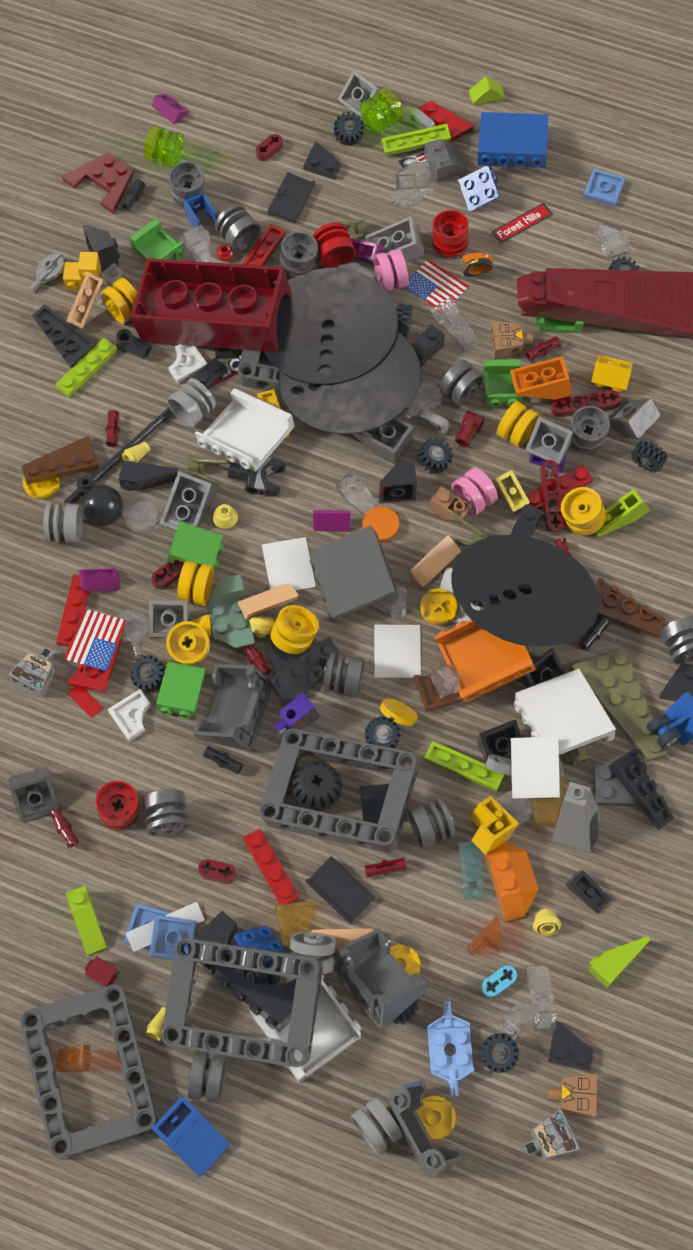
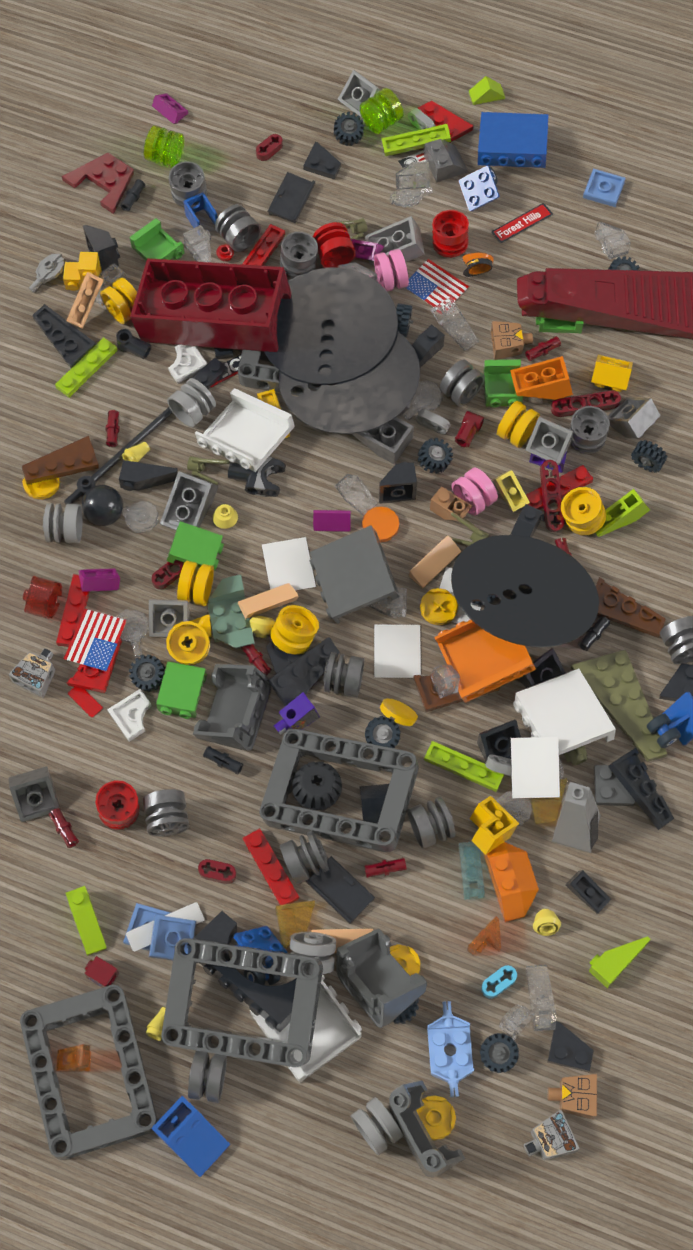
(42, 597): none -> clear red brick
(304, 857): none -> flat silver wheel

